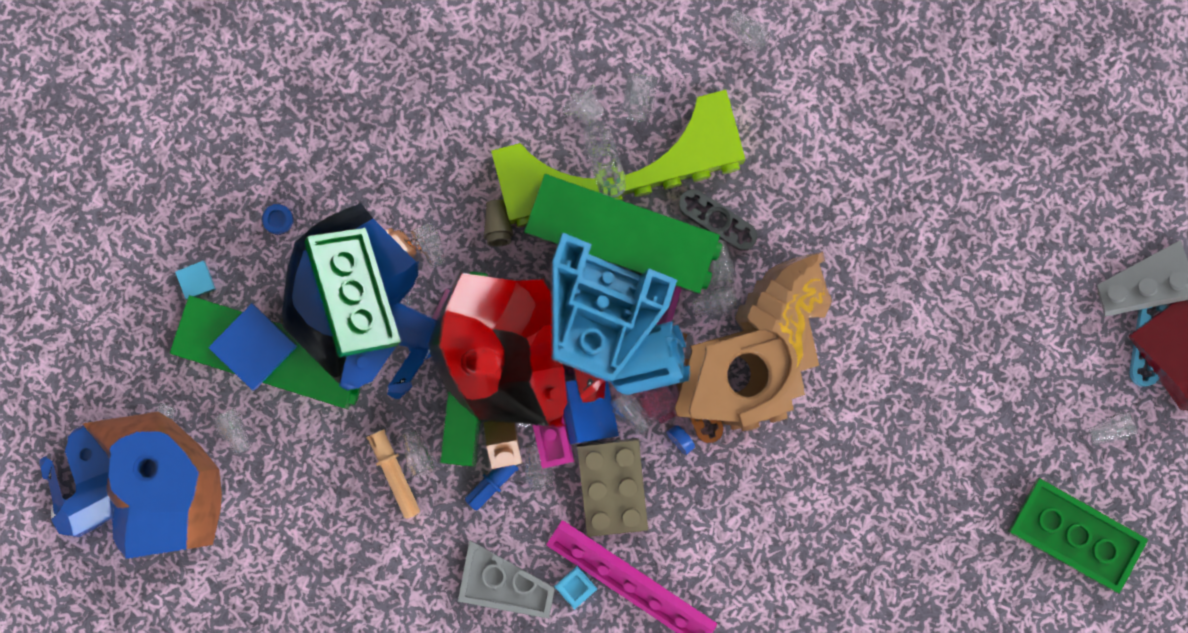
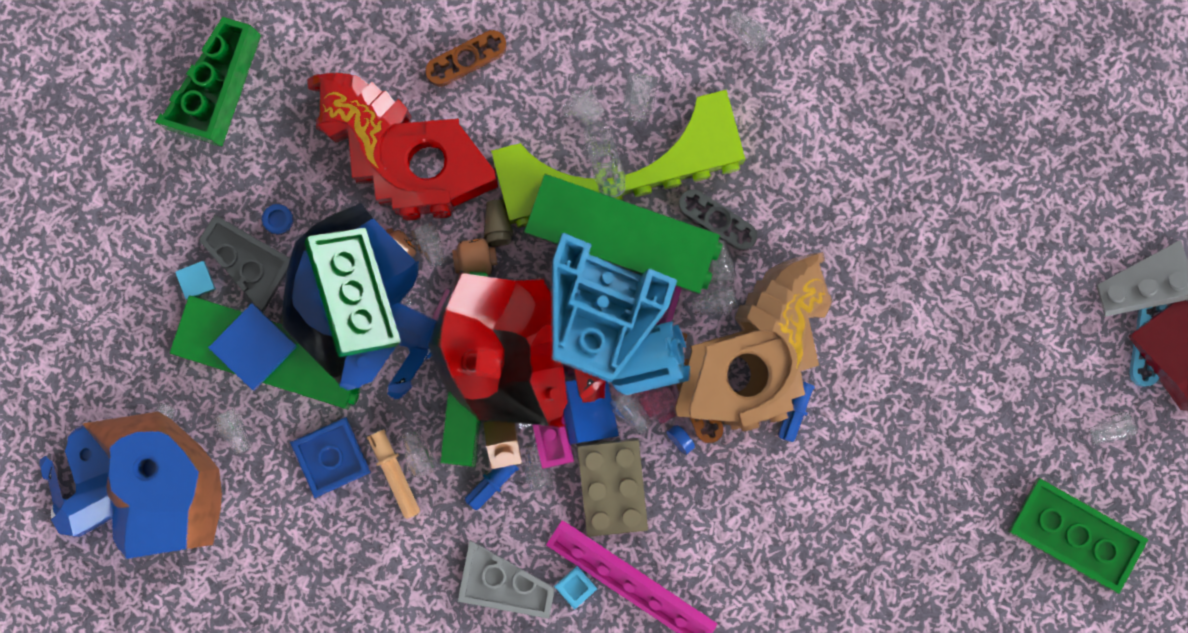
(213, 85): none -> green wedge
(247, 260): none -> dark grey wing
(330, 457): none -> blue tile
(386, 141): none -> red animal
(442, 61): none -> dark orange beam
(474, 257): none -> nougat head
(791, 425): none -> blue axle

